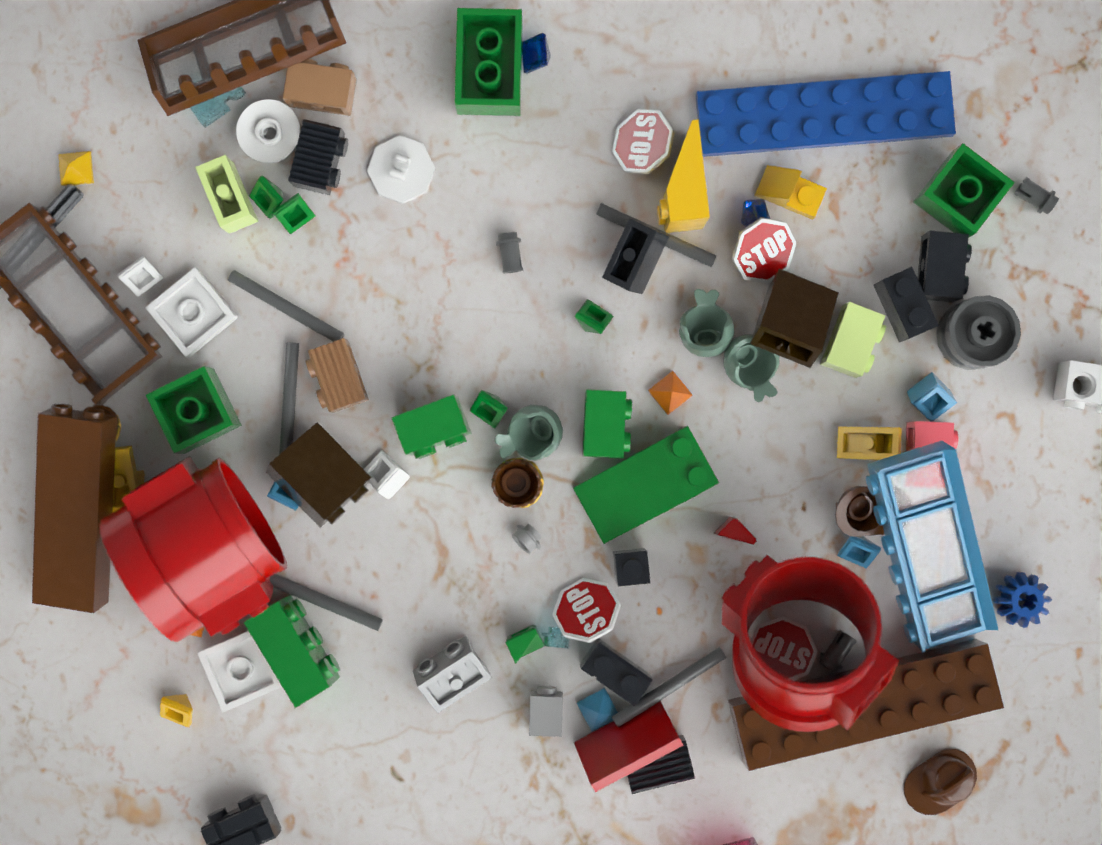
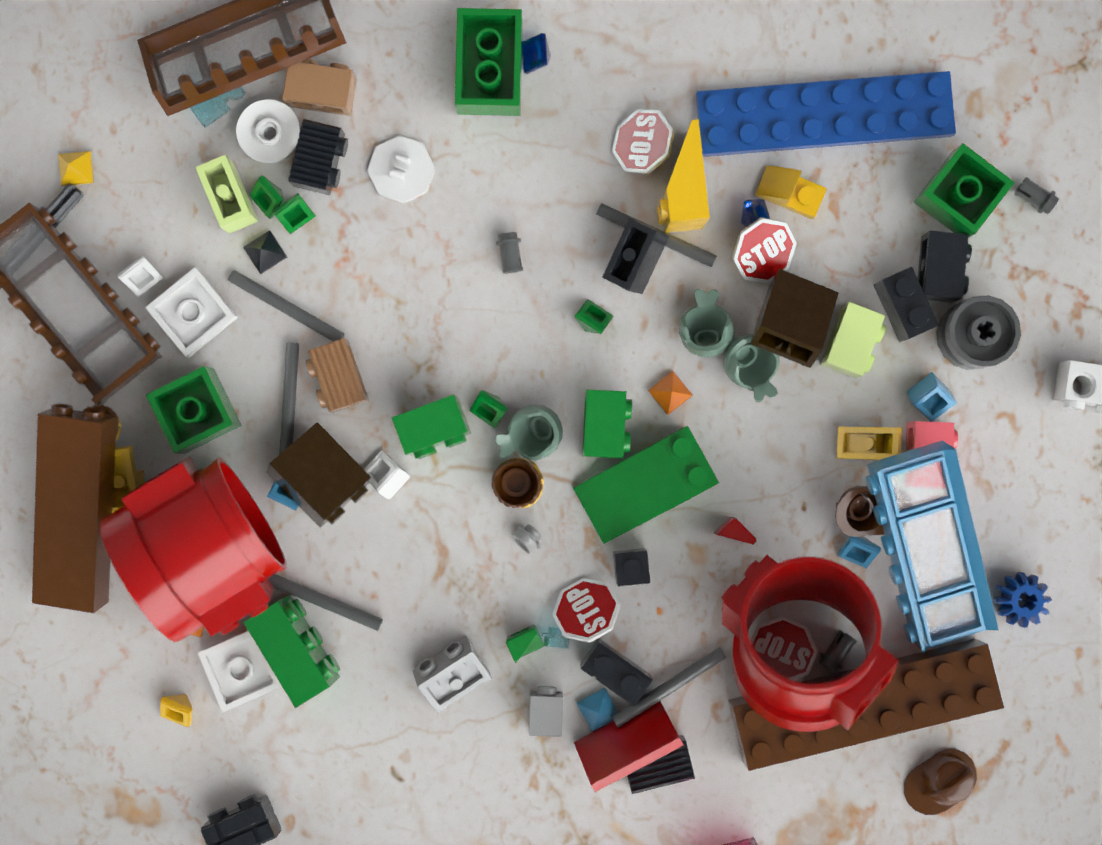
(265, 252): none -> black slope

